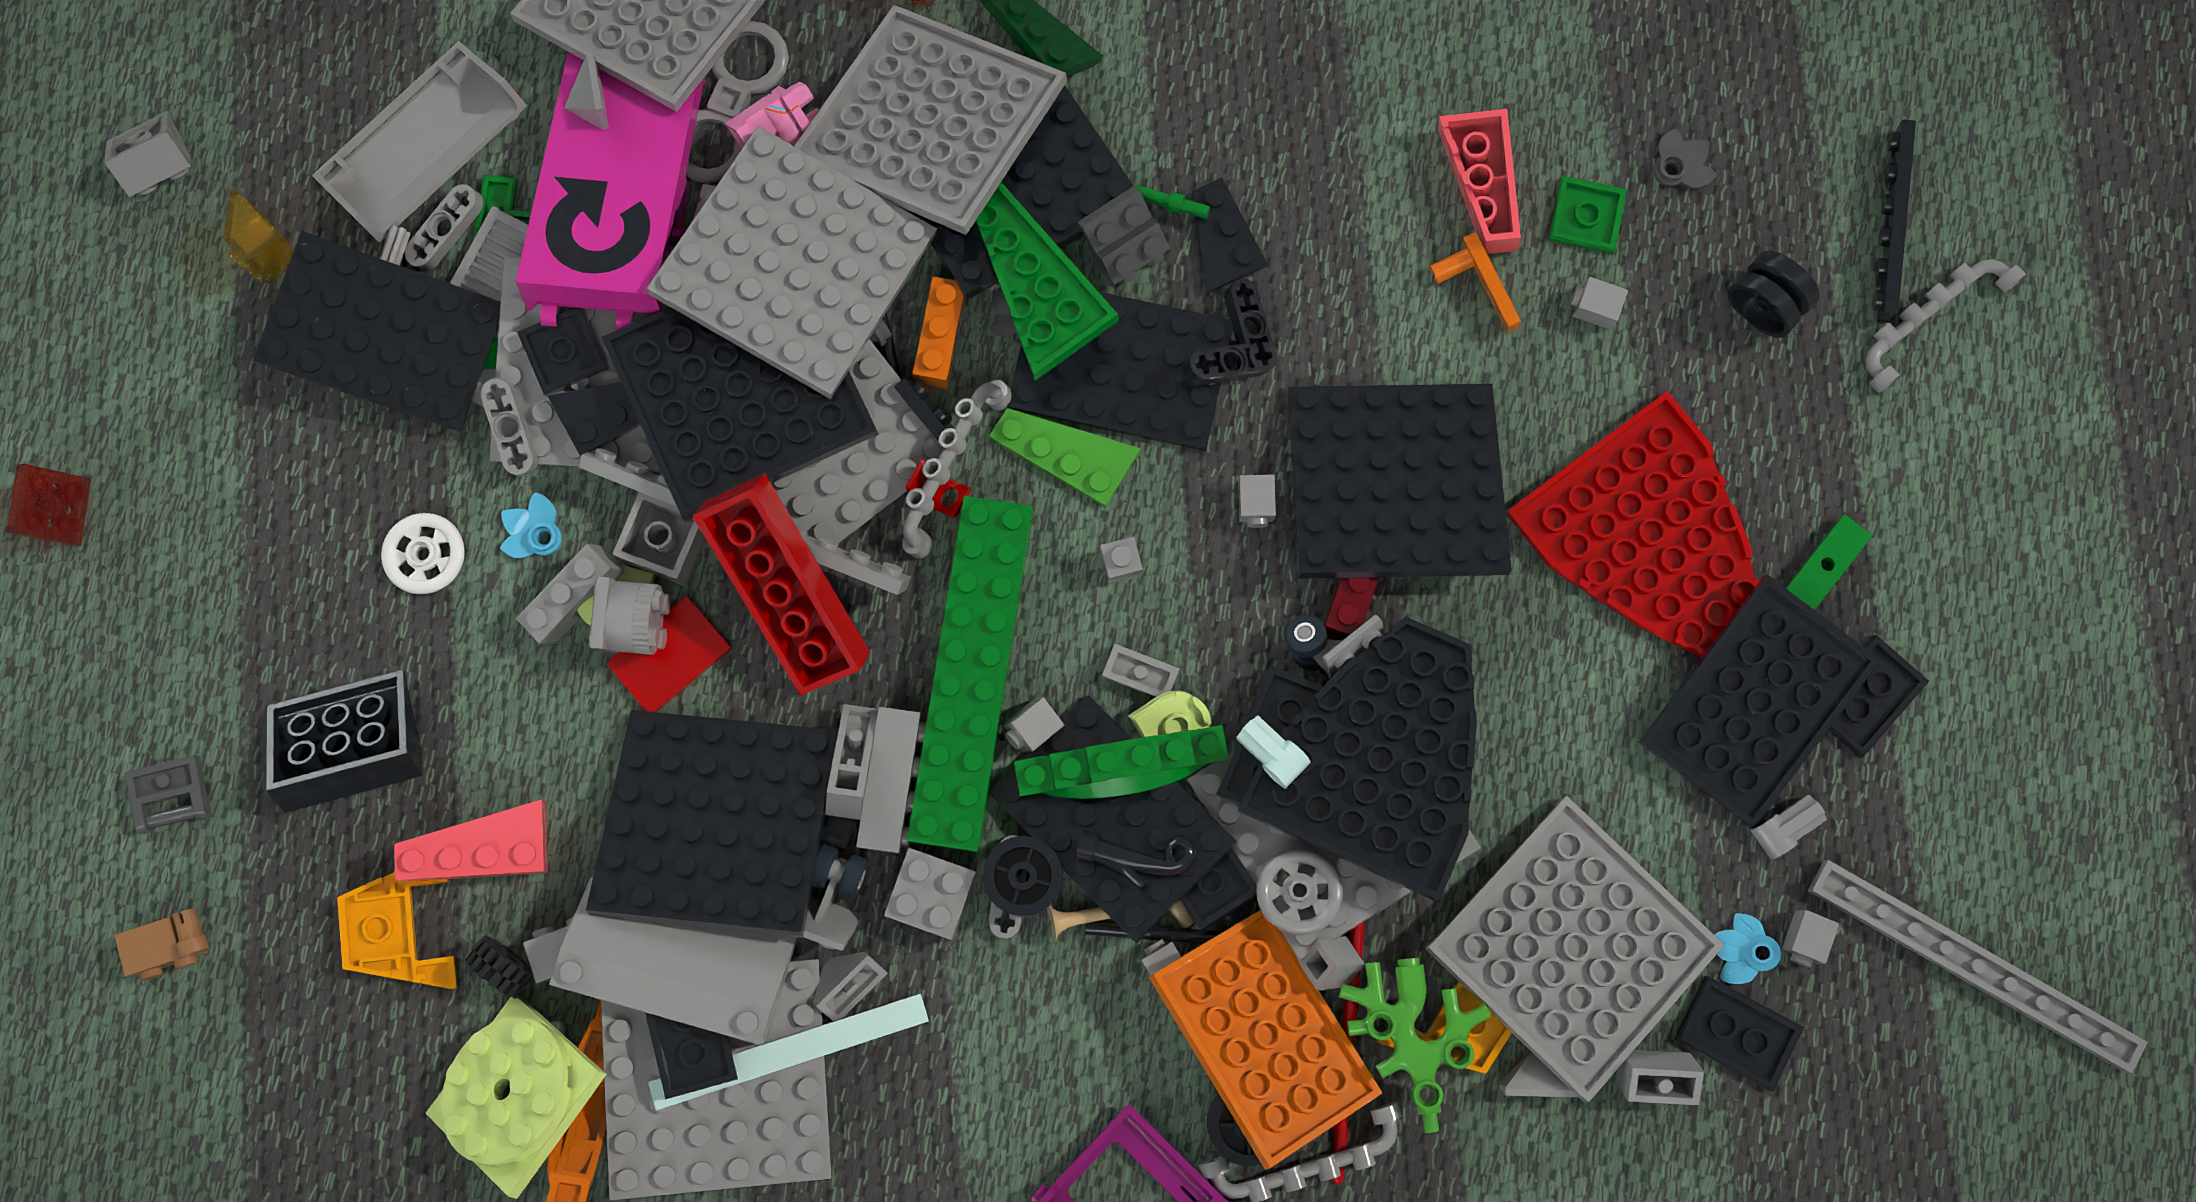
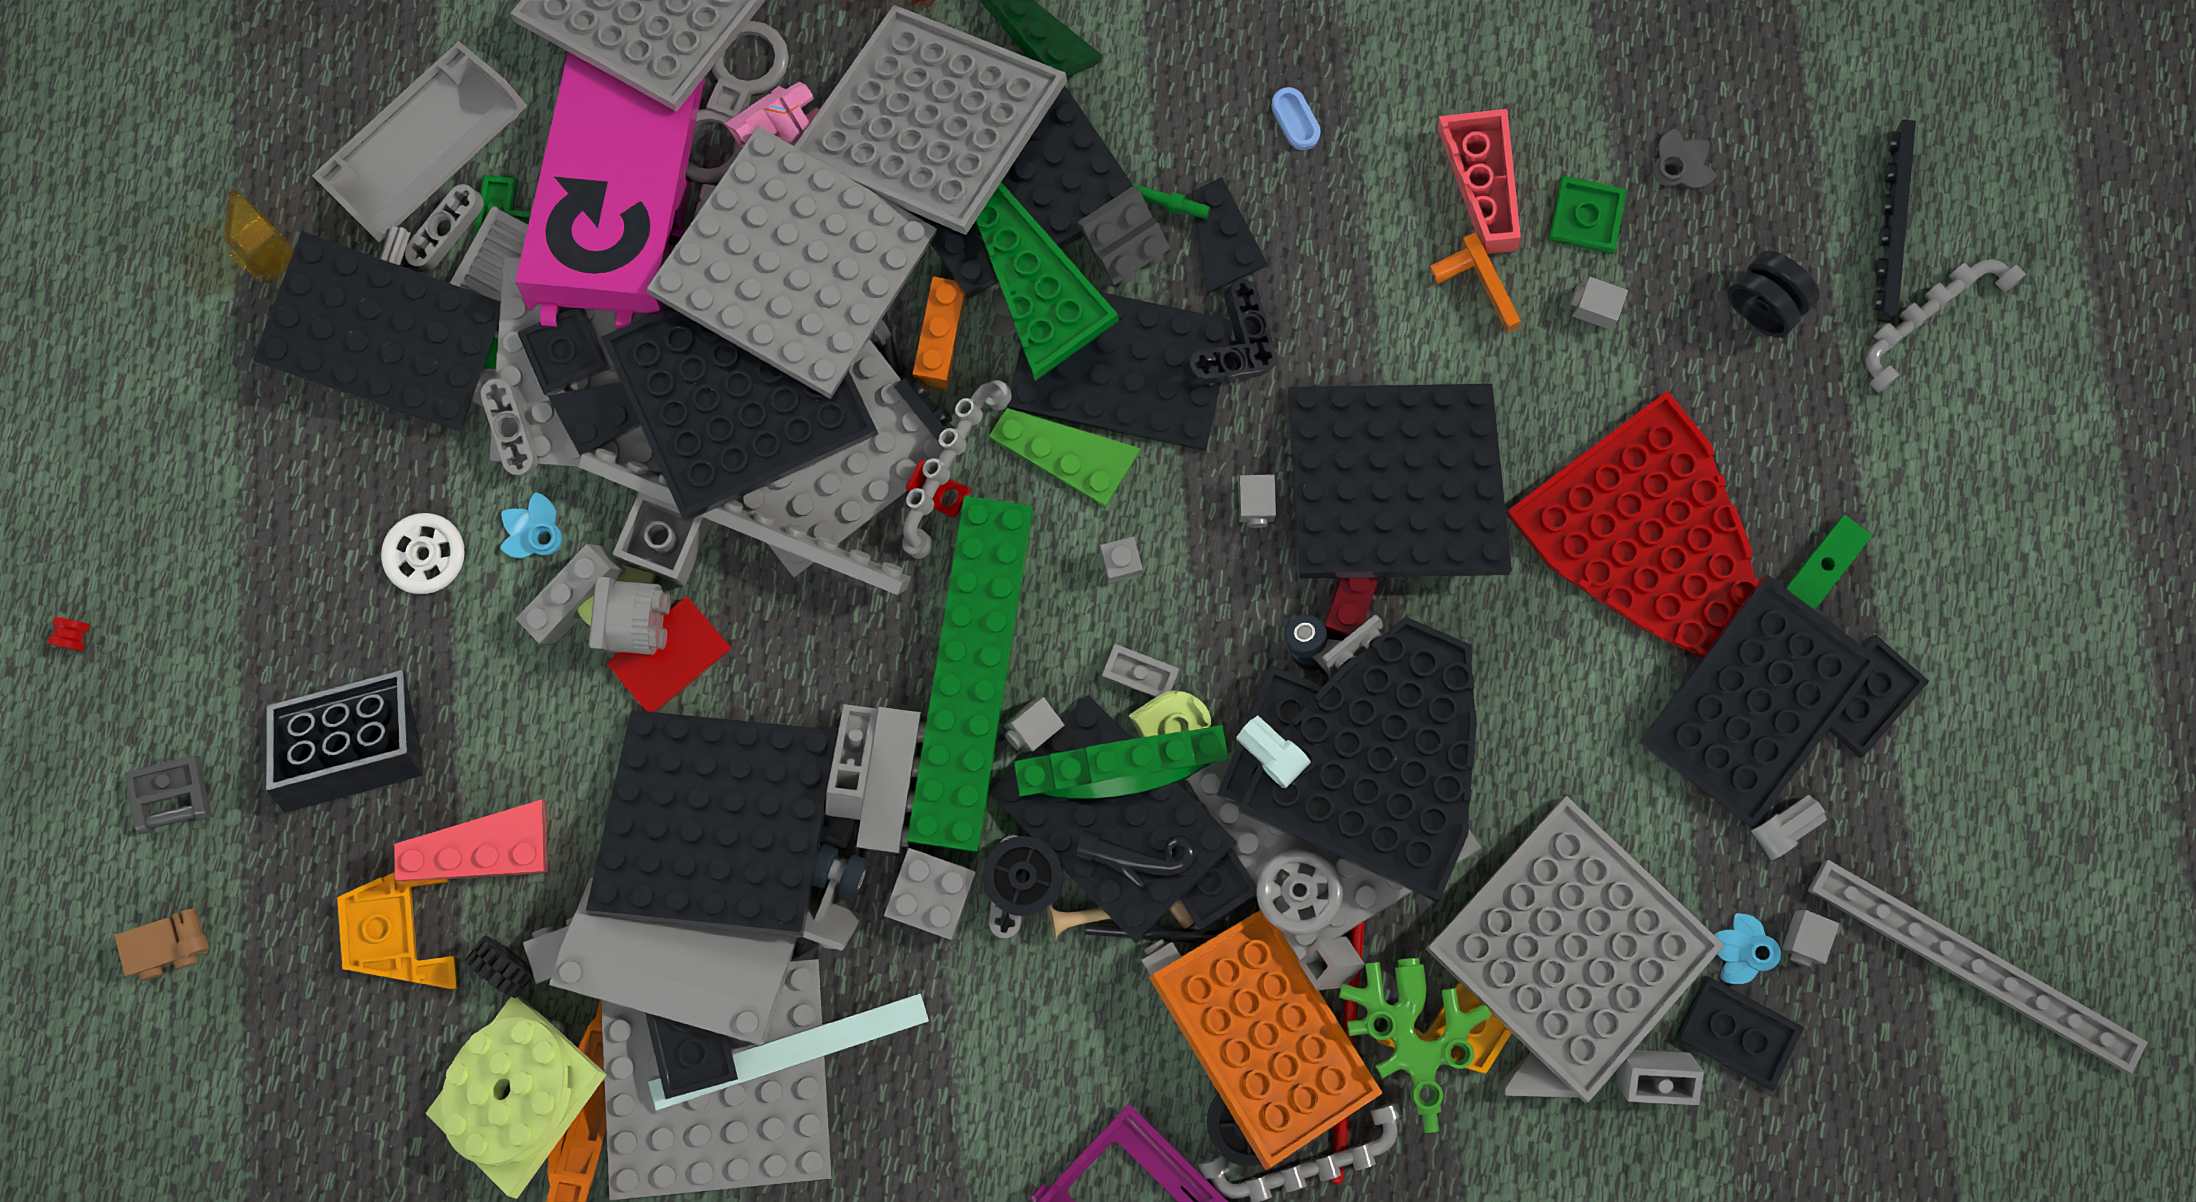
(37, 501): clear red plate -> none
(68, 634): none -> red wheel
(147, 155): light grey slope -> none
(587, 94): light grey slope -> none
(782, 584): red brick -> none
(845, 982): light grey slope -> none
(1295, 118): none -> light blue tile

